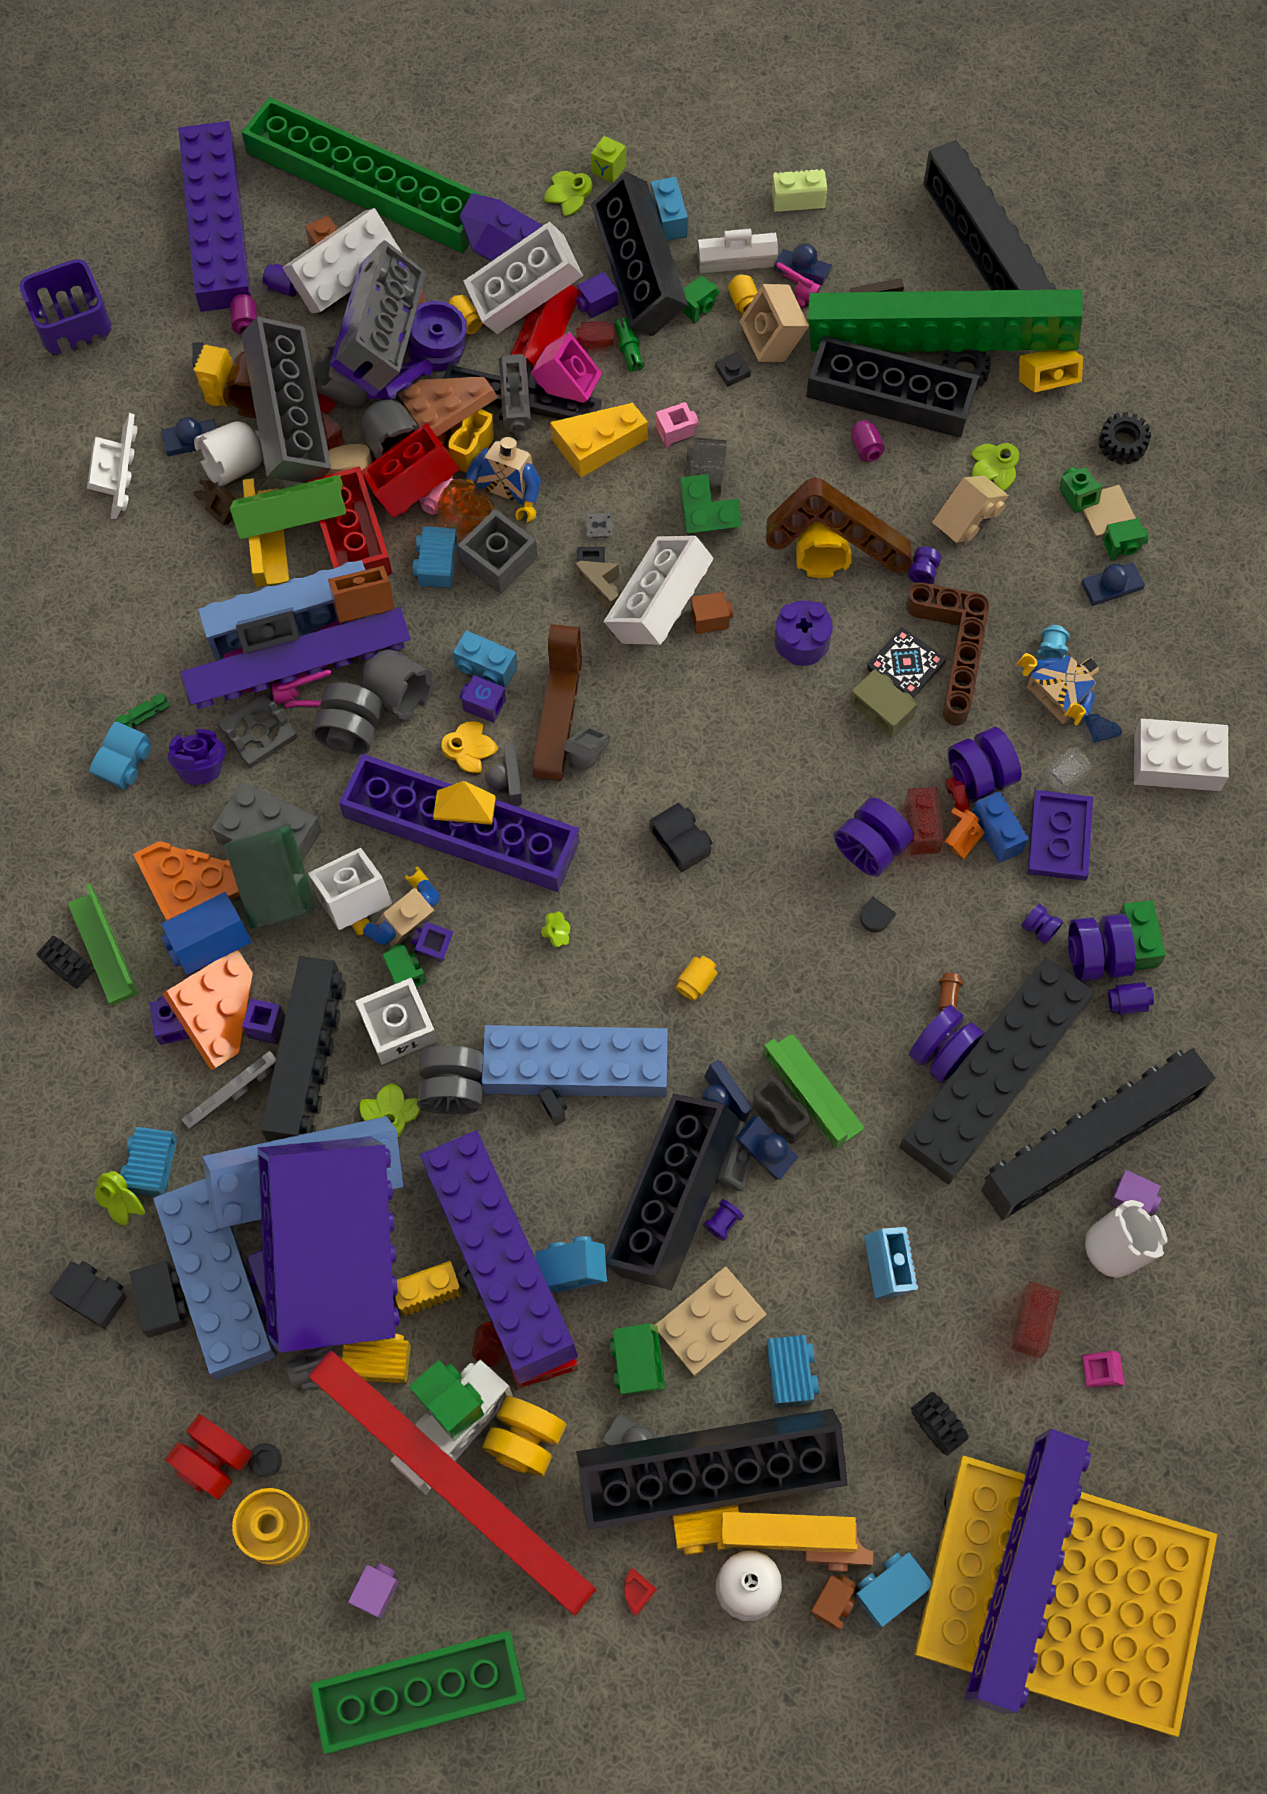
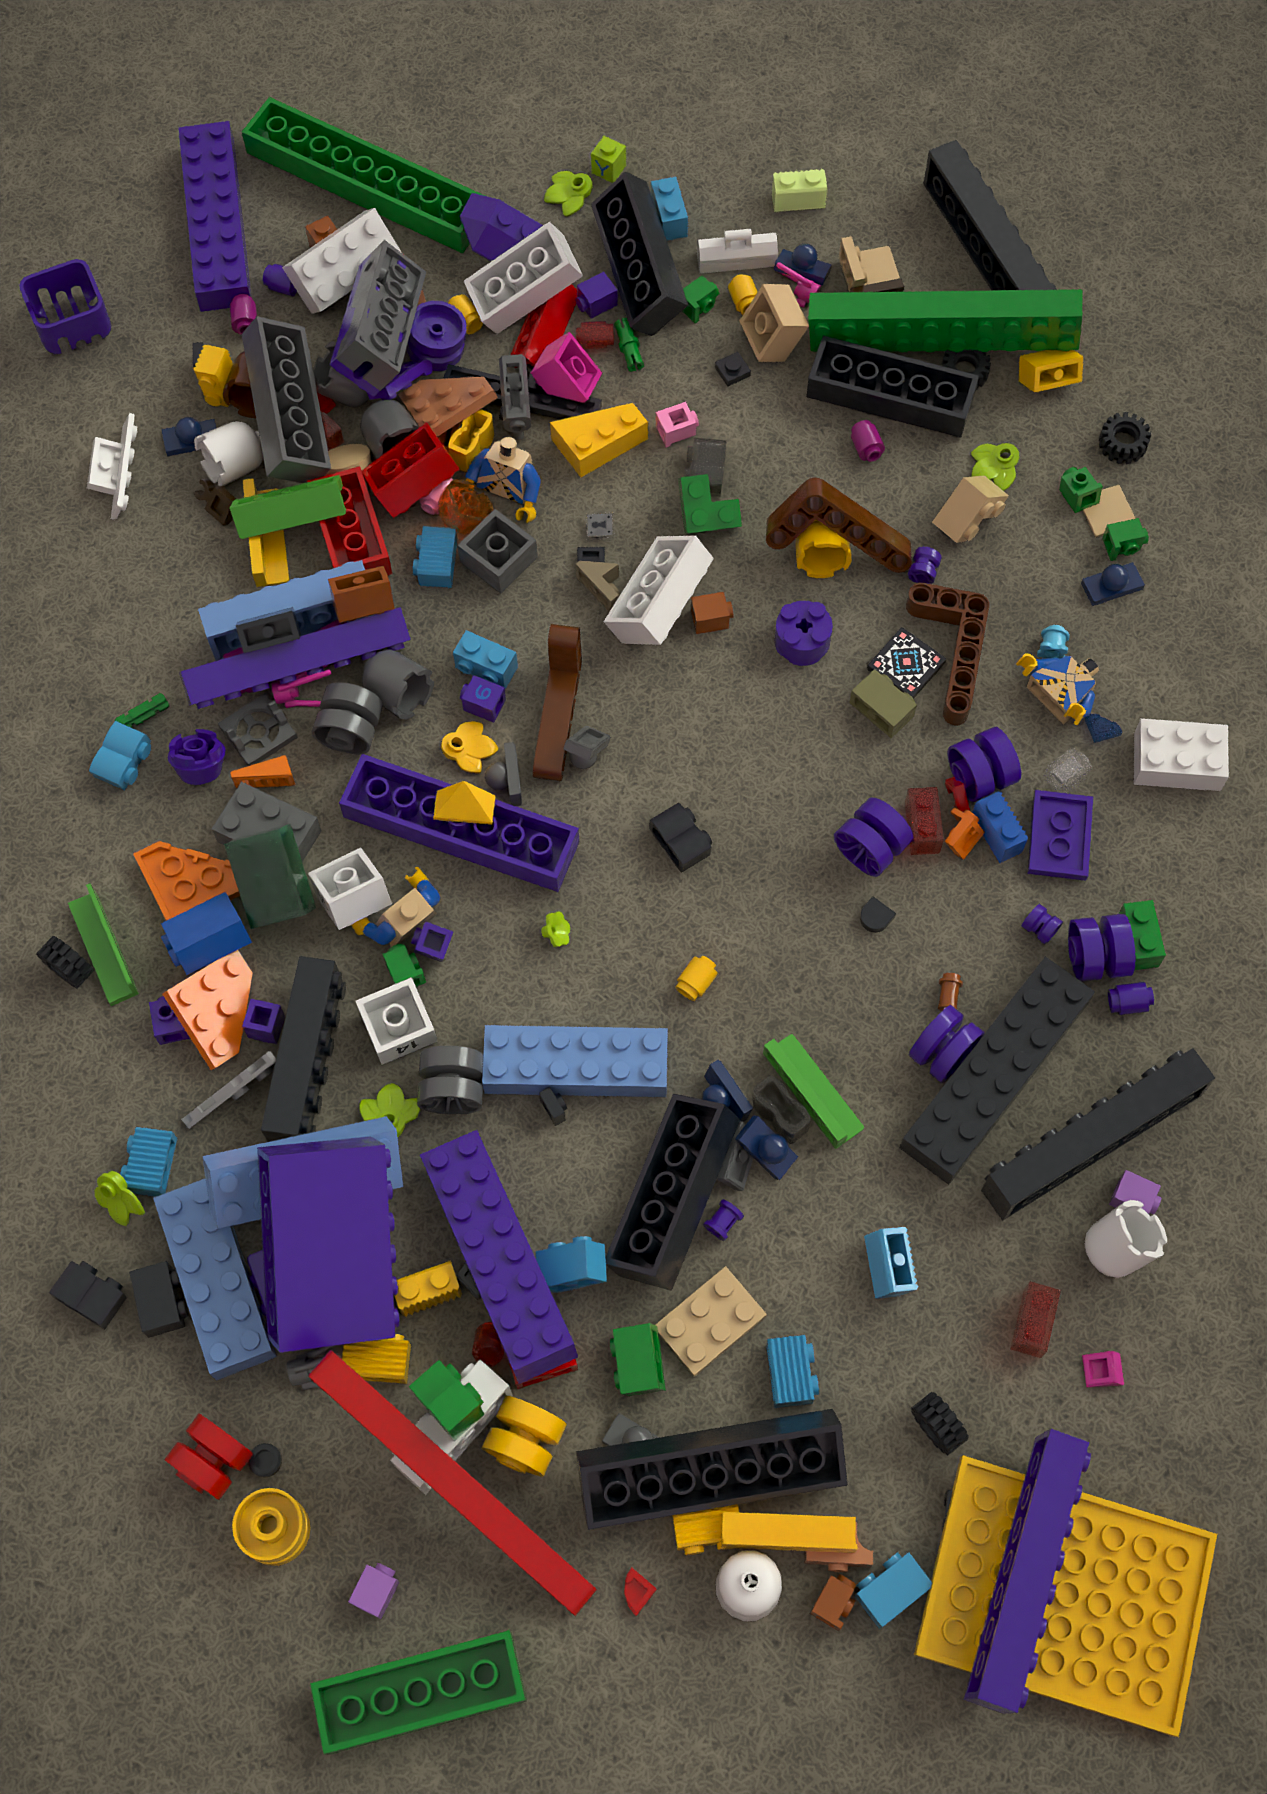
(265, 774): none -> orange slope
(866, 265): none -> tan bracket

